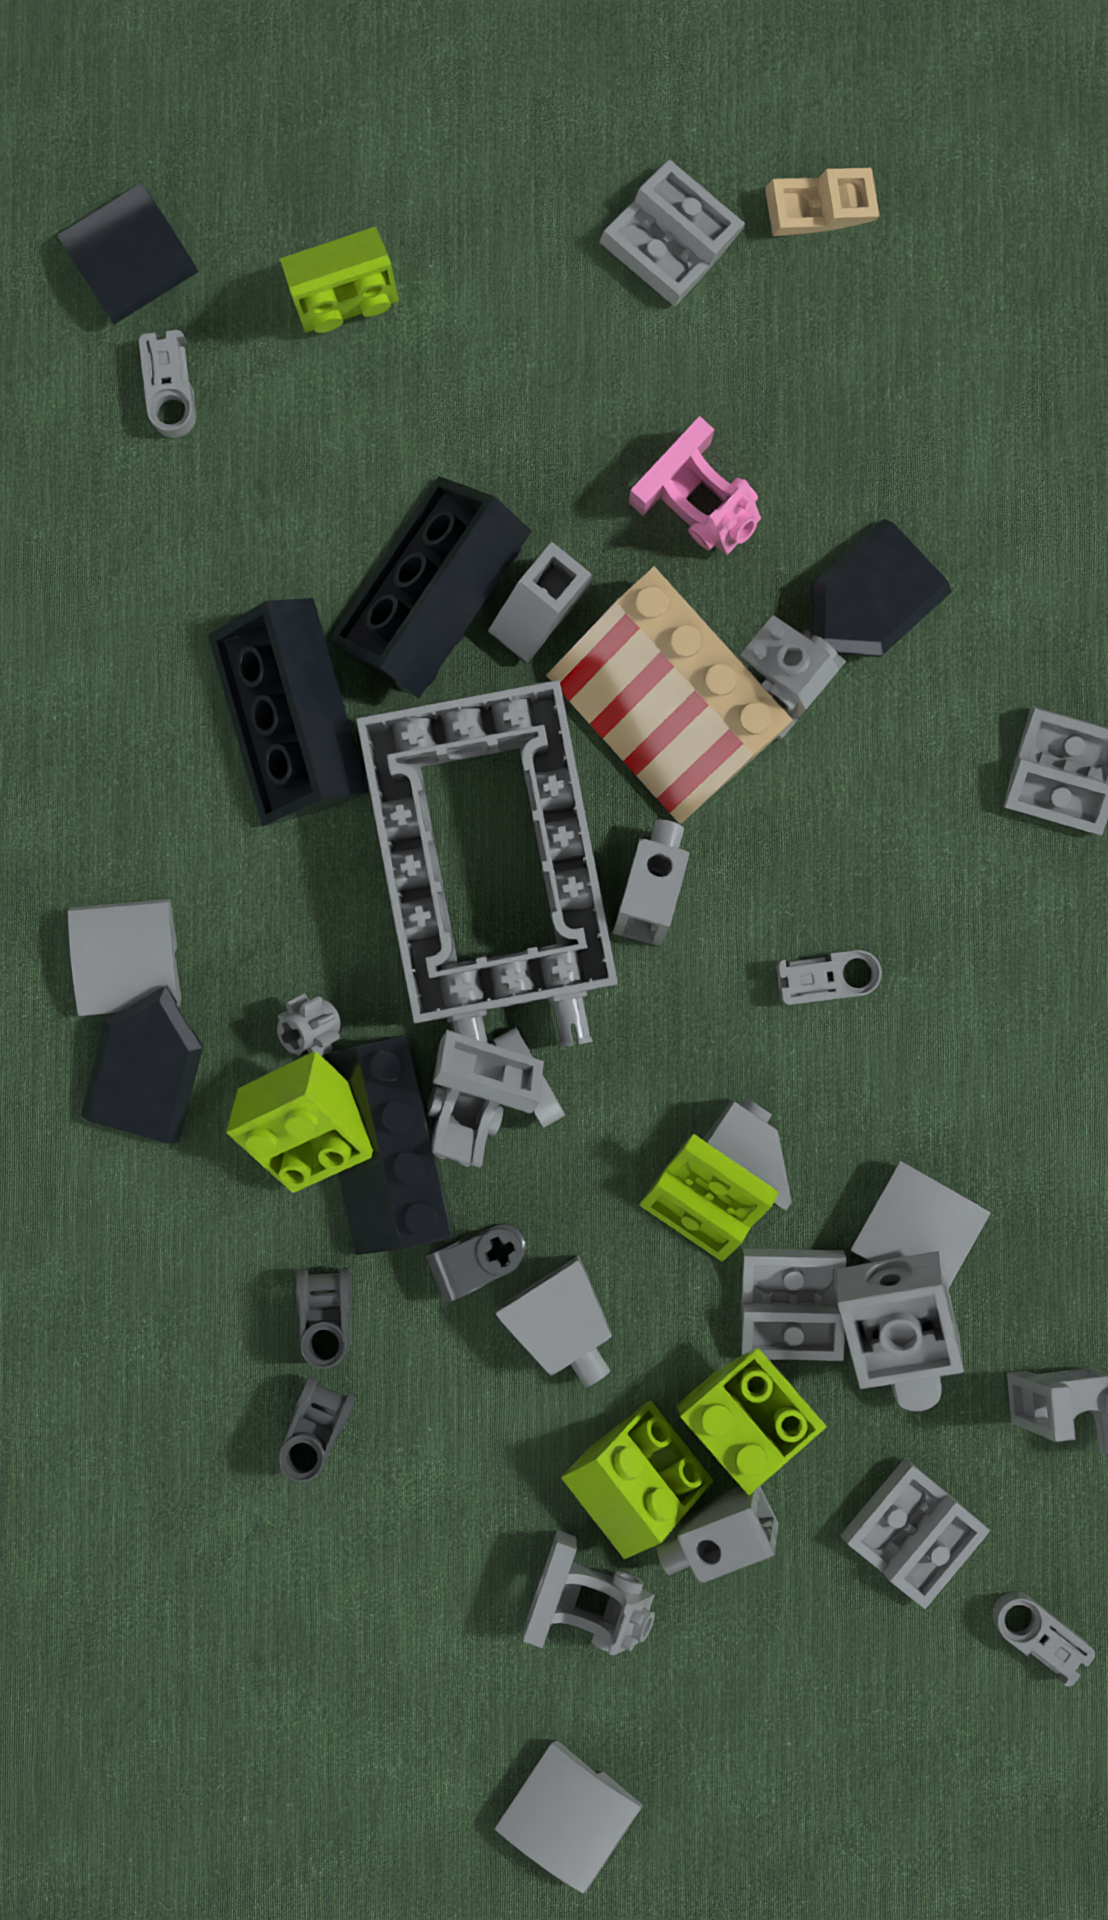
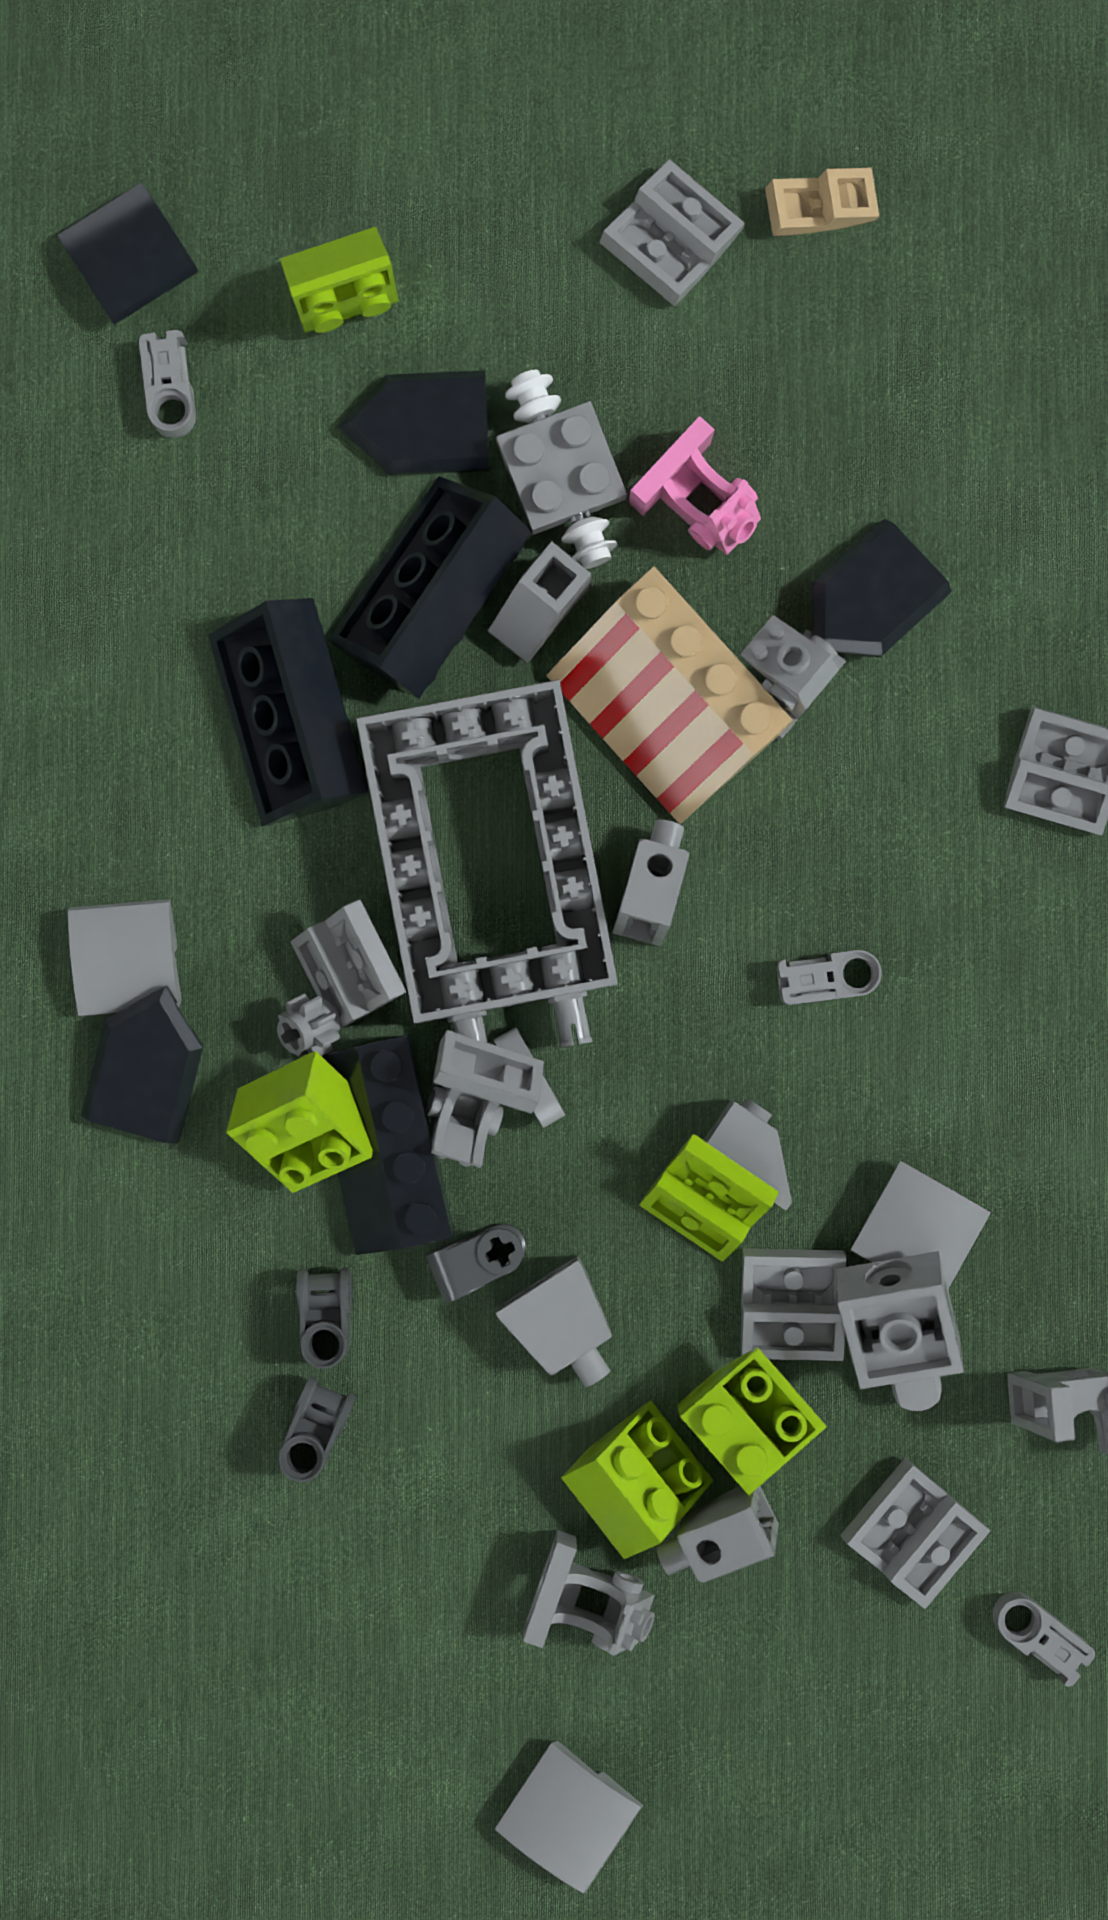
(348, 963): none -> light grey slope
(424, 423): none -> black tile
(561, 467): none -> light grey plate

